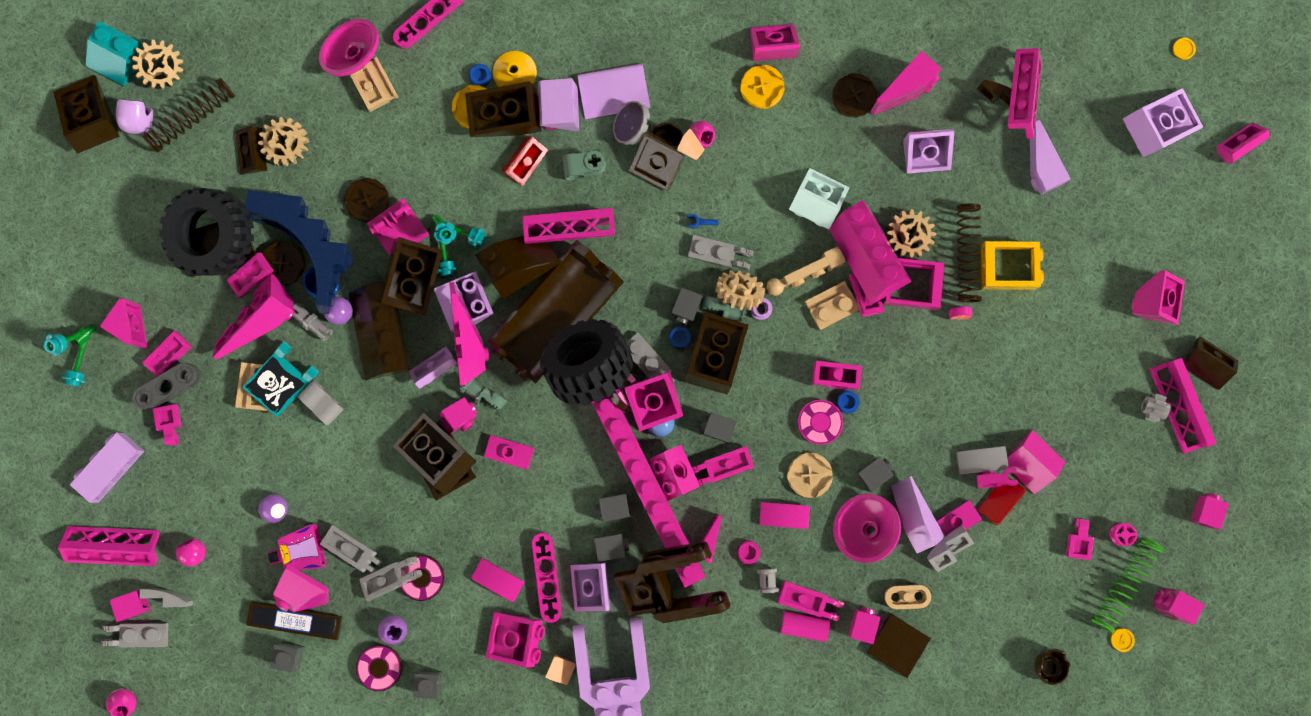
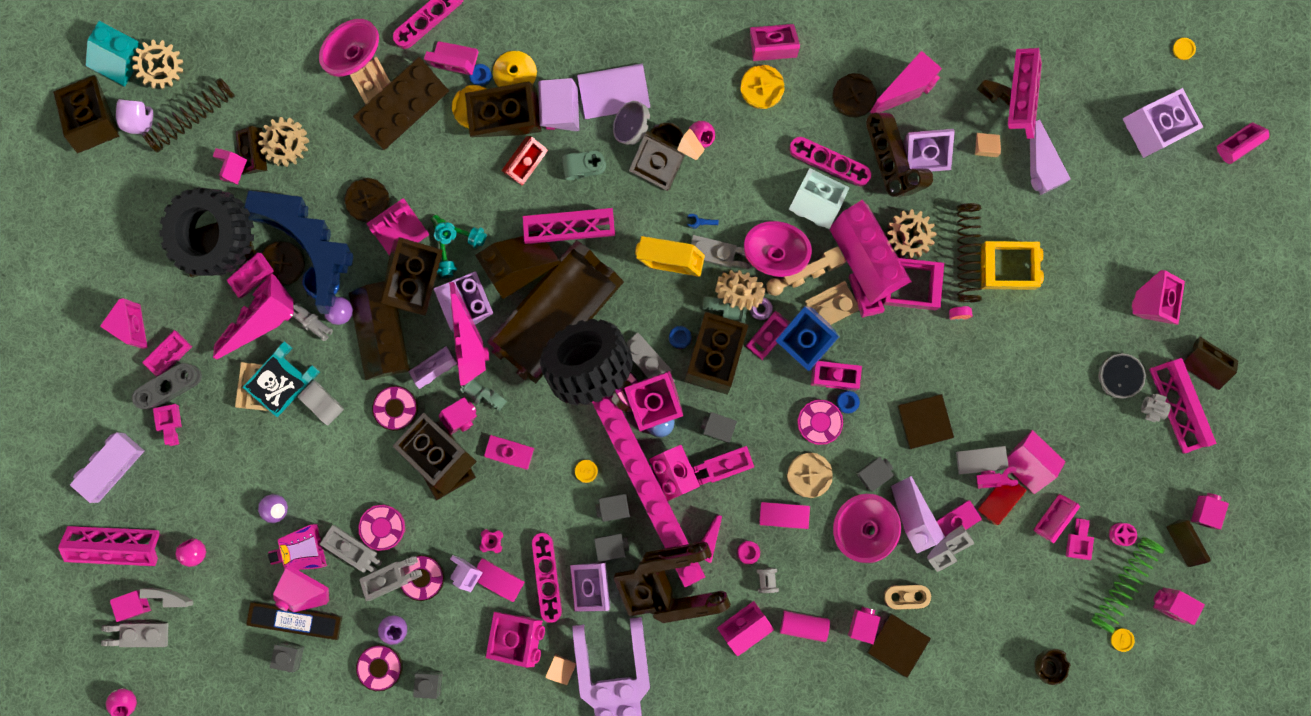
(57, 343): plant -> none
(232, 165): none -> dark pink panel
(381, 527): none -> tile
(395, 408): none -> tile
(401, 103): none -> dark brown plate
(453, 58): none -> dark pink panel
(465, 574): none -> lavender panel
(486, 545): none -> dark pink plate
(586, 471): none -> yellow piece
(670, 256): none -> yellow window
(686, 306): dark grey brick -> none
(745, 628): none -> dark pink panel
(768, 334): none -> dark pink slope
(777, 248): none -> dark pink dish
(807, 600): dark pink hinge -> none
(808, 337): none -> blue slope
(831, 158): none -> dark pink beam
(883, 128): none -> dark brown beam
(925, 421): none -> dark brown tile
(988, 145): none -> light nougat slope
(1056, 518): none -> dark pink plate
(1122, 376): none -> black tile
(1188, 543): none -> dark brown slope

